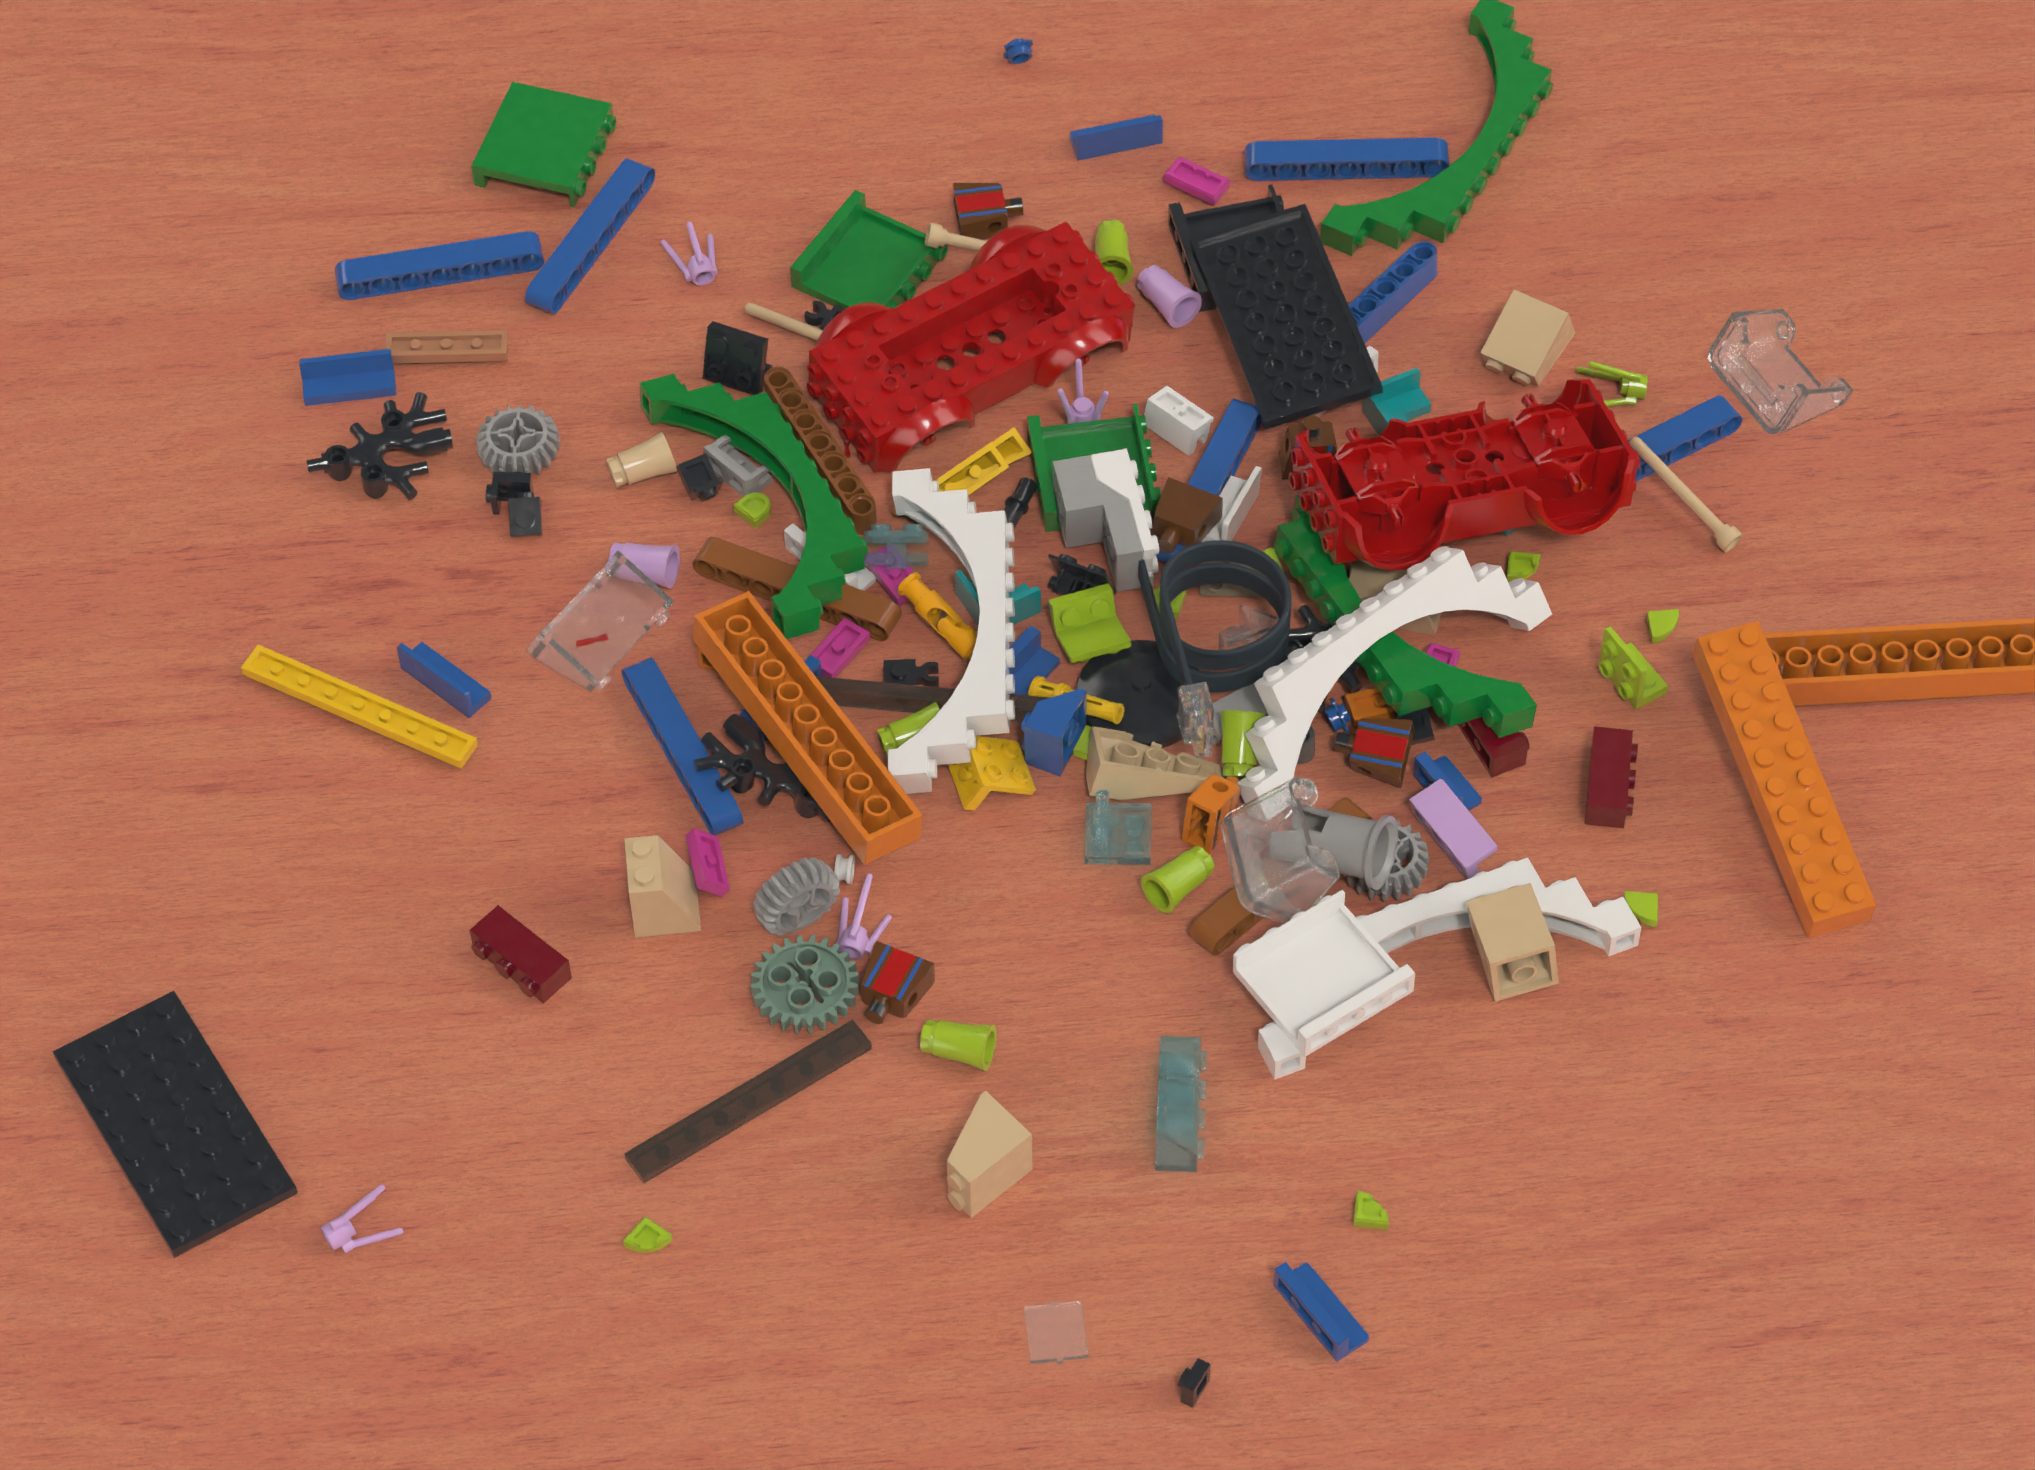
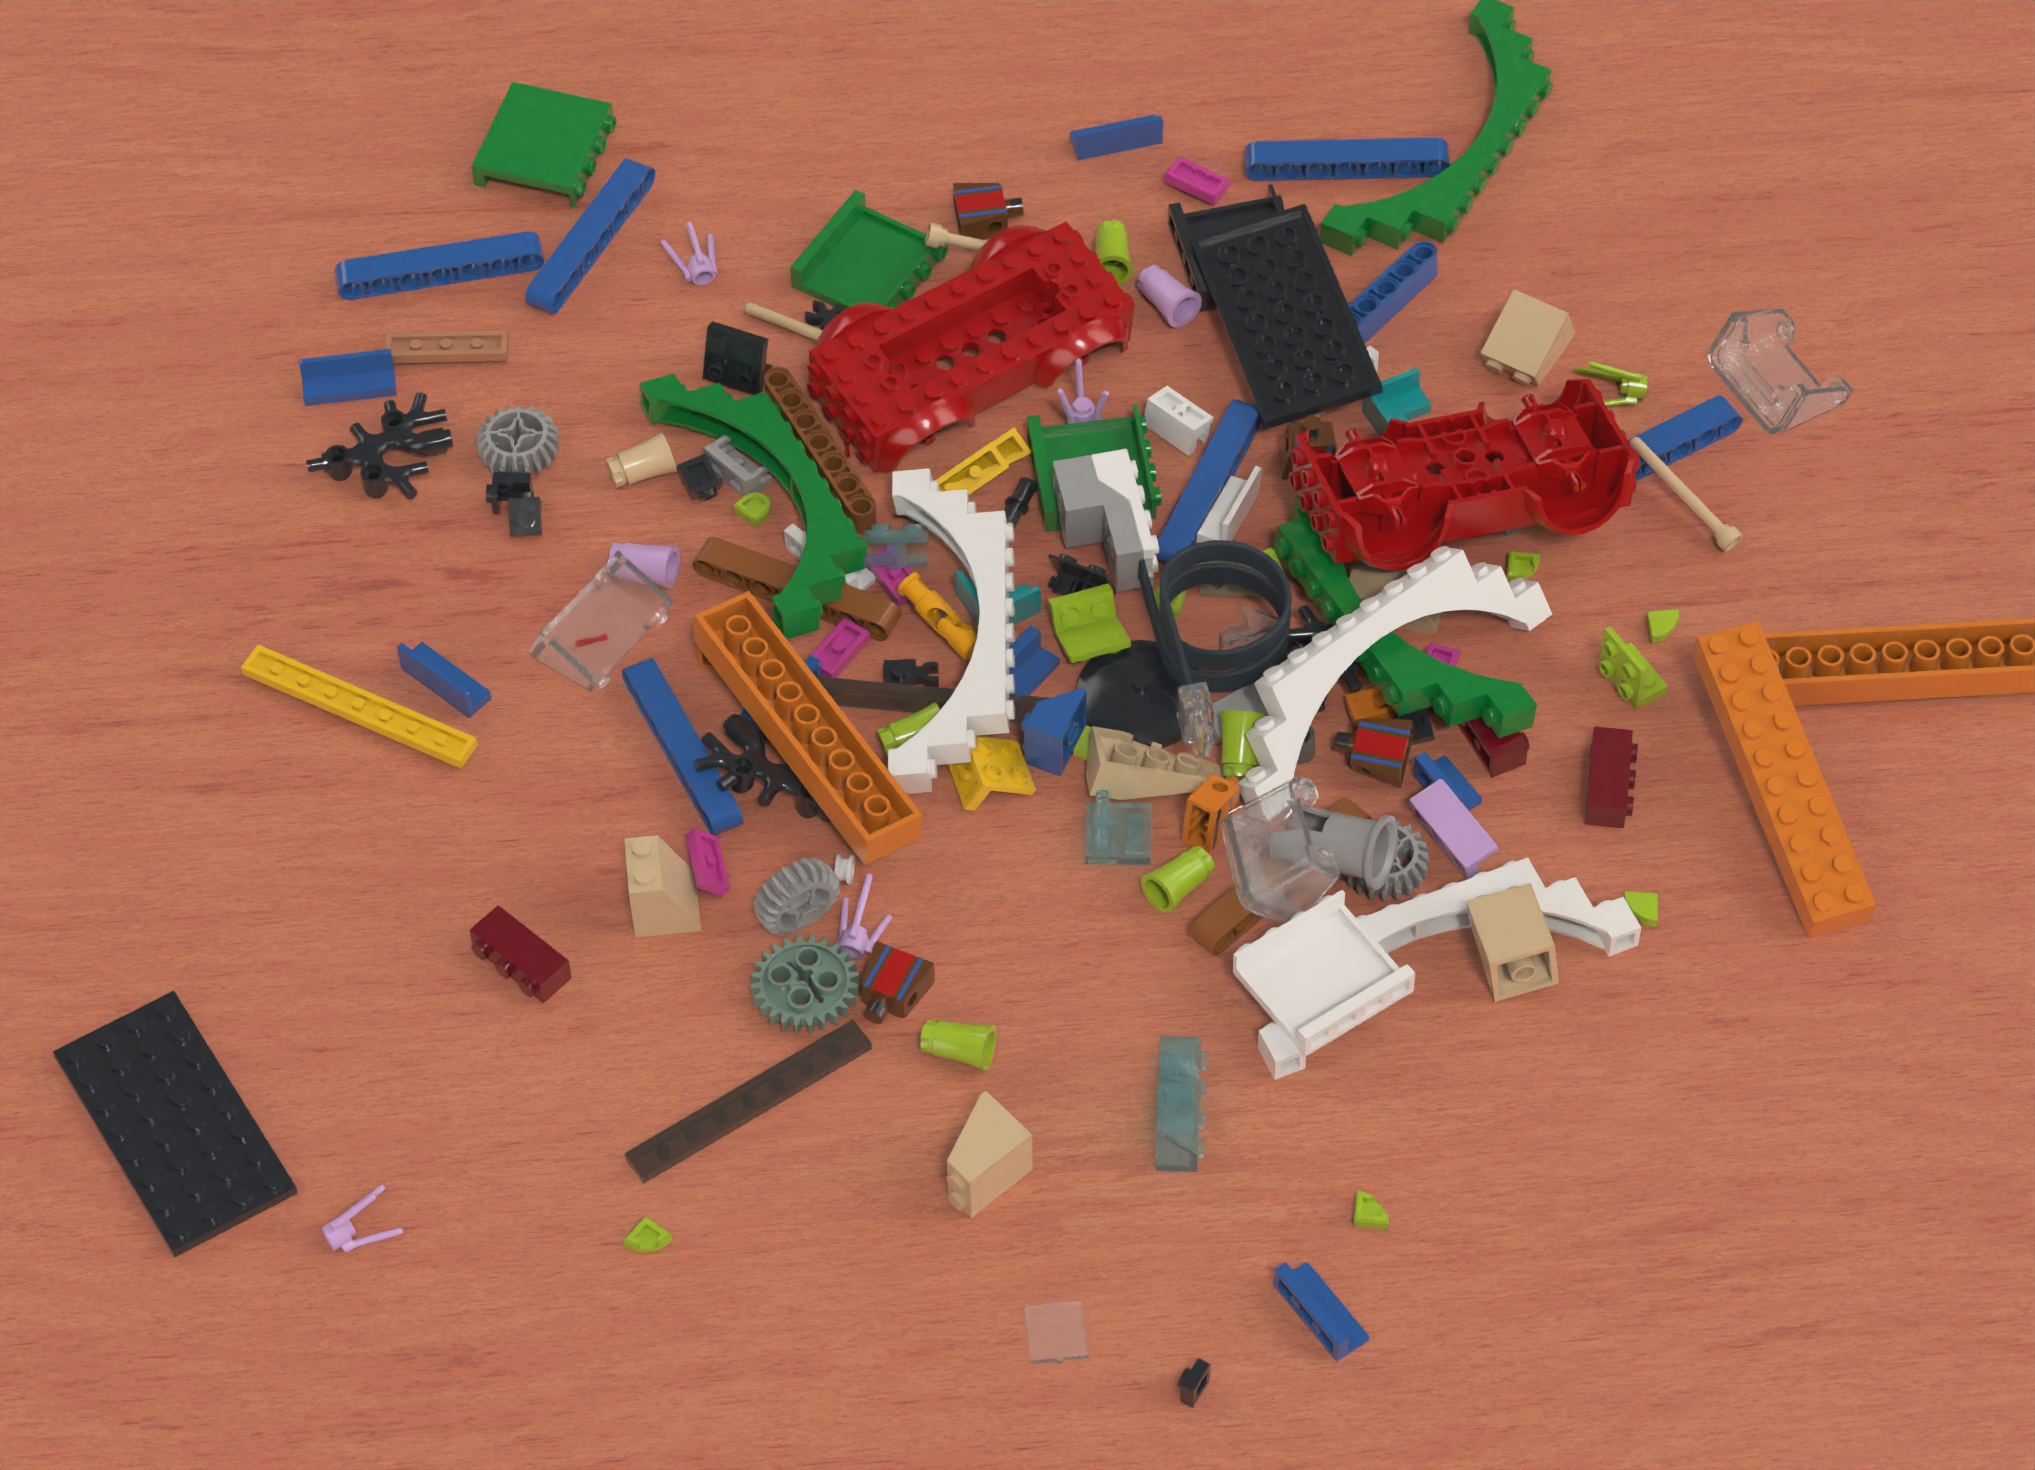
(1018, 51): blue plate -> none
(1095, 706): yellow pin -> none
(1185, 515): reddish brown torso -> none
(1337, 716): blue plate -> none

